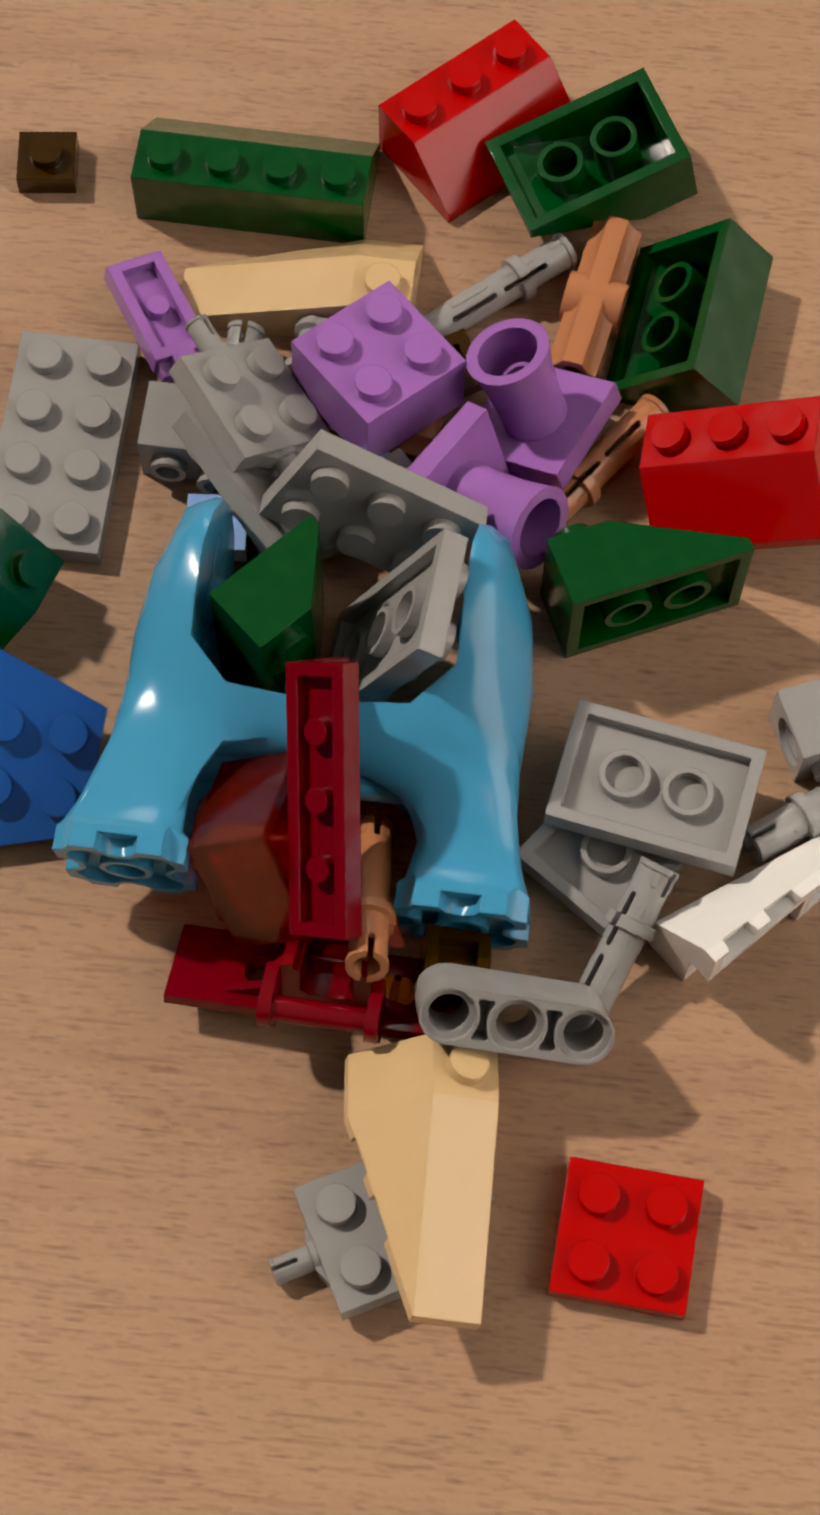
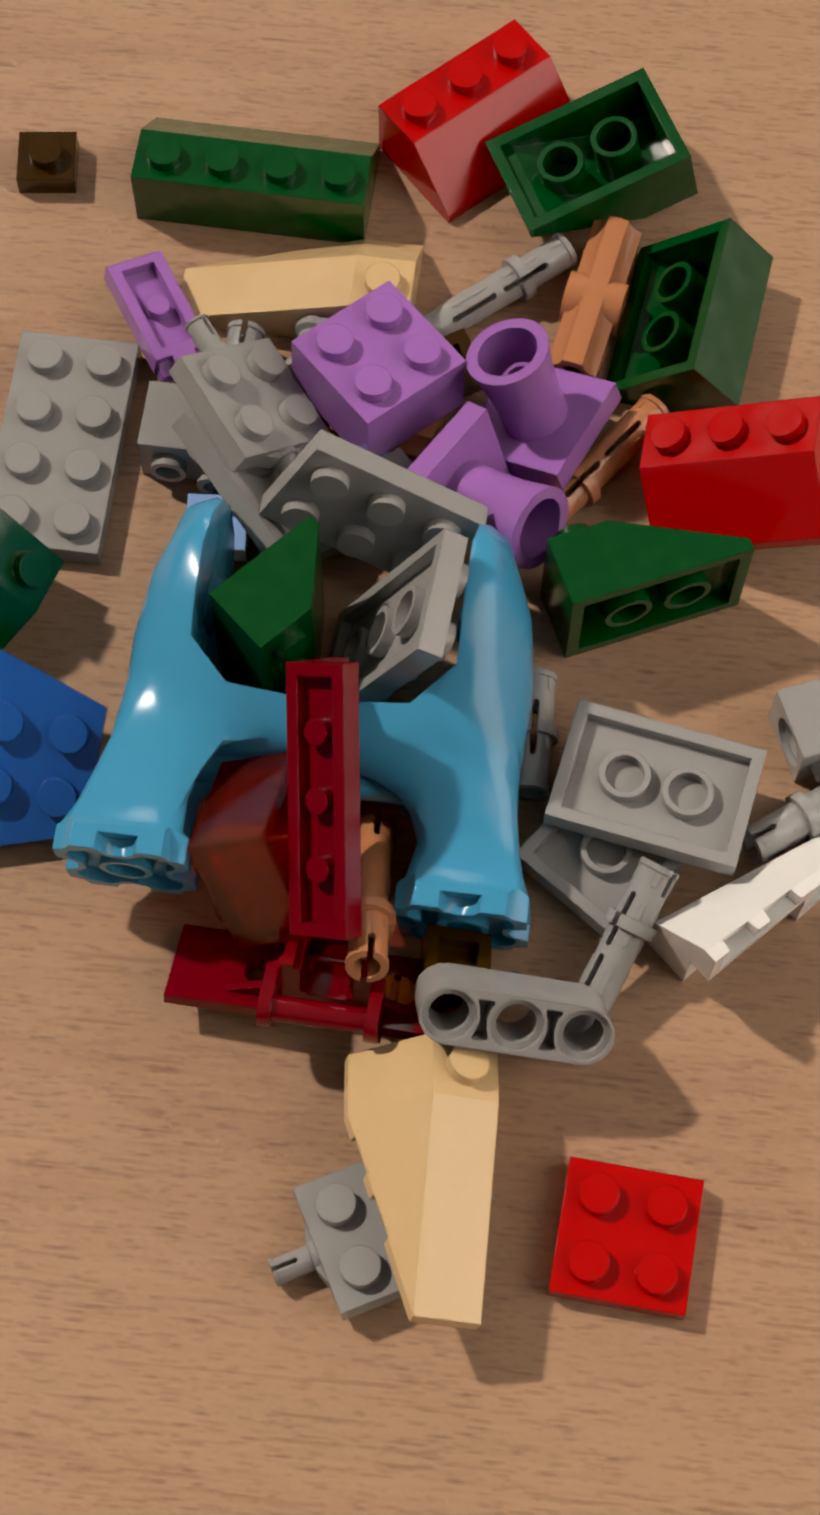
(536, 767): none -> light grey pin

